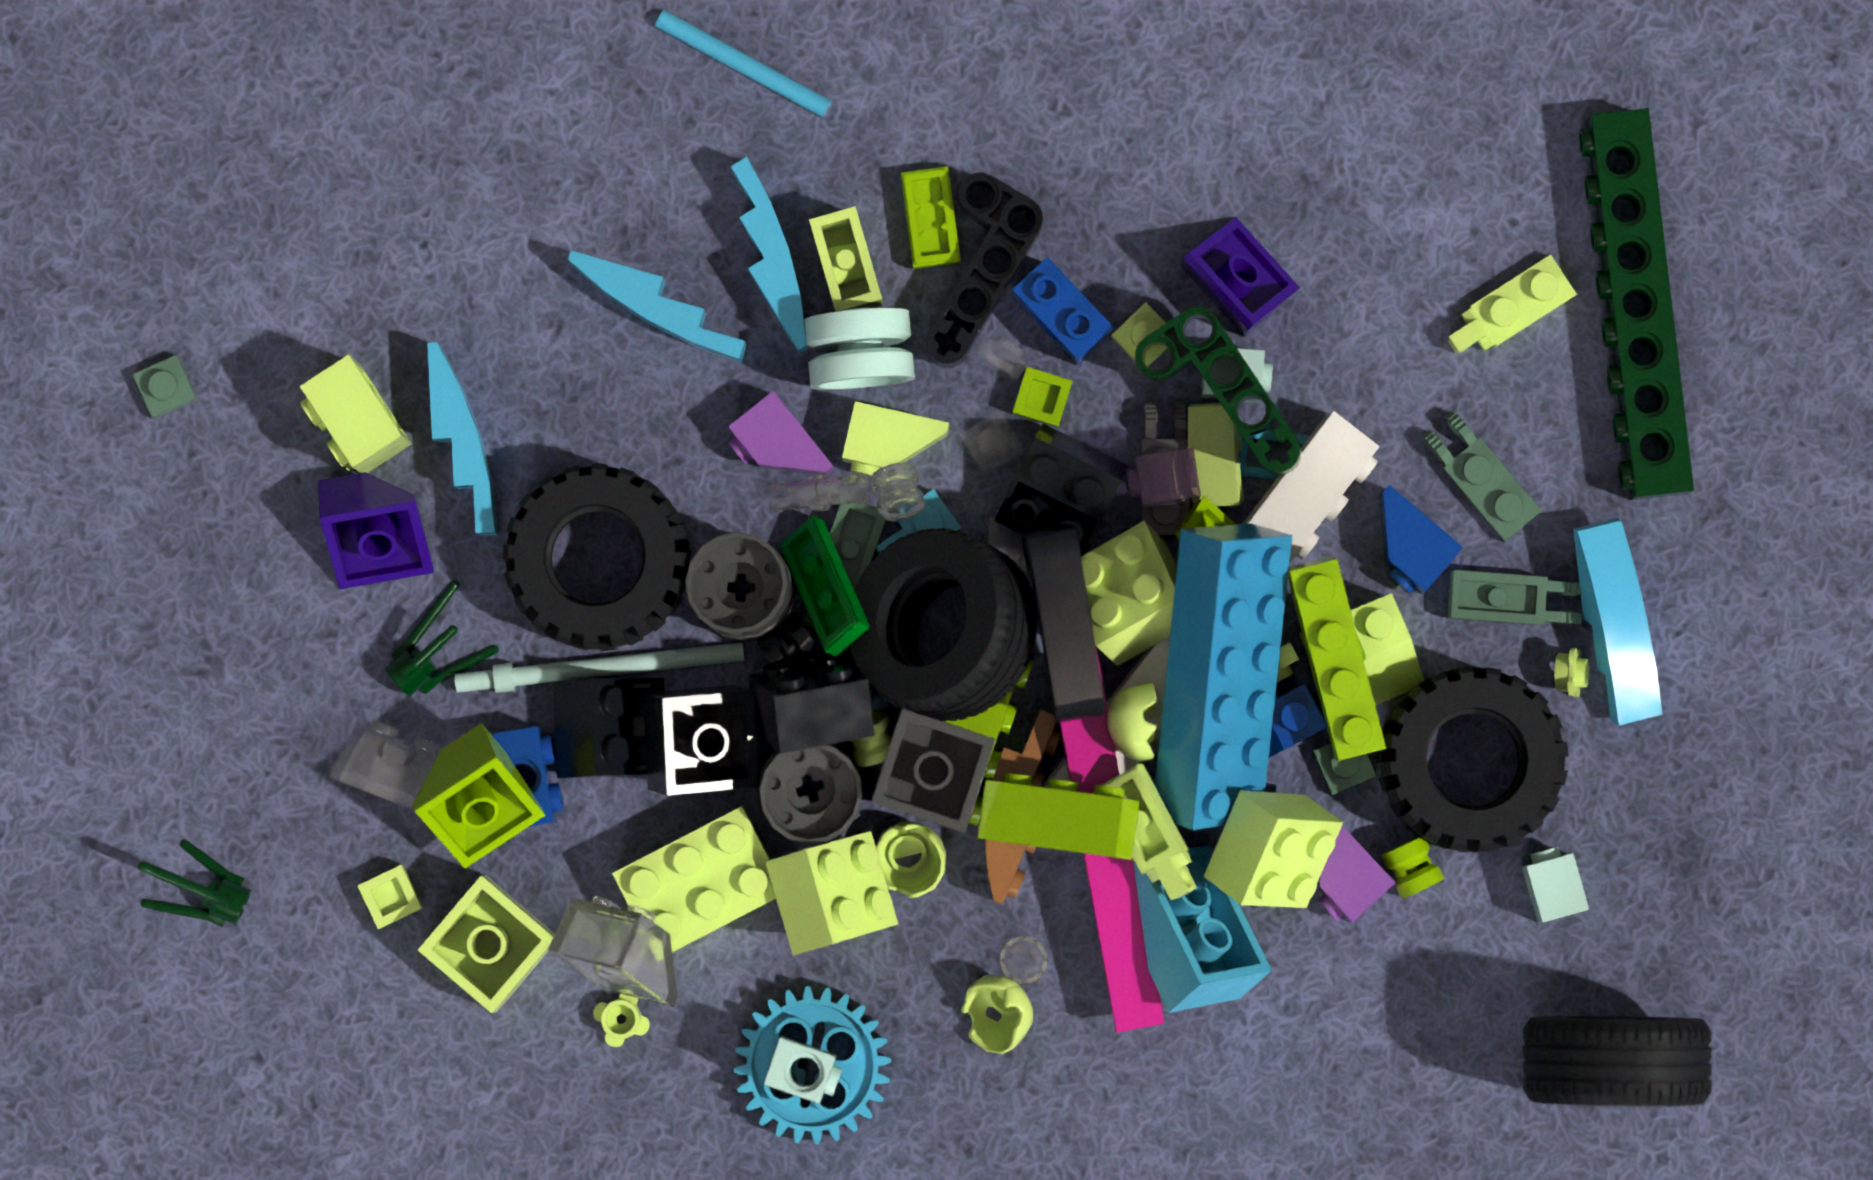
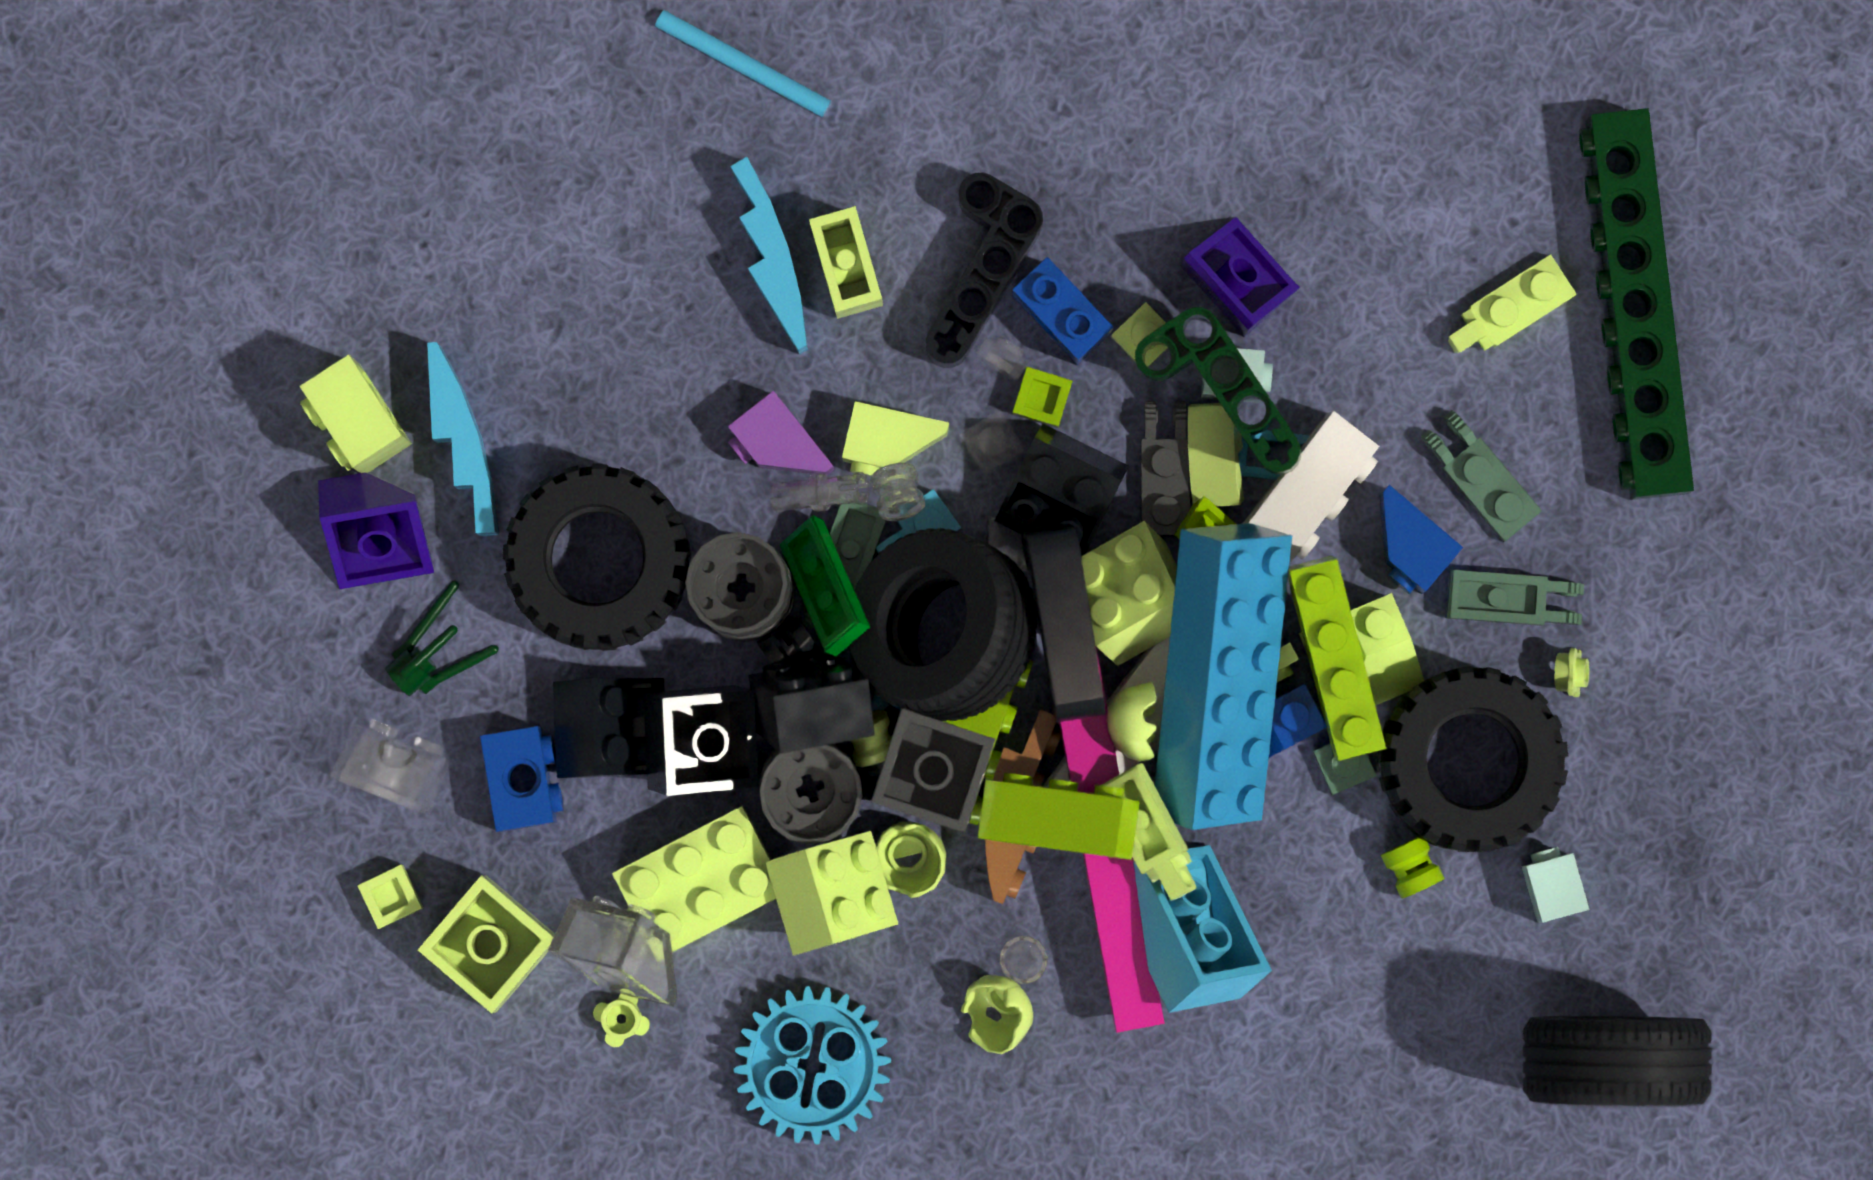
(165, 386): sand green plate -> none
(222, 898): dark green plant -> none
(475, 797): lime slope -> none
(505, 676): light aqua bar -> none
(642, 295): medium azure slope -> none
(780, 1074): light aqua brick -> none
(859, 340): light aqua wheel -> none
(930, 217): lime plate -> none
(1164, 478): clear purple brick -> none
(1273, 849): yellowish green brick -> none
(1351, 879): medium lavender slope -> none
(1618, 621): medium azure slope -> none

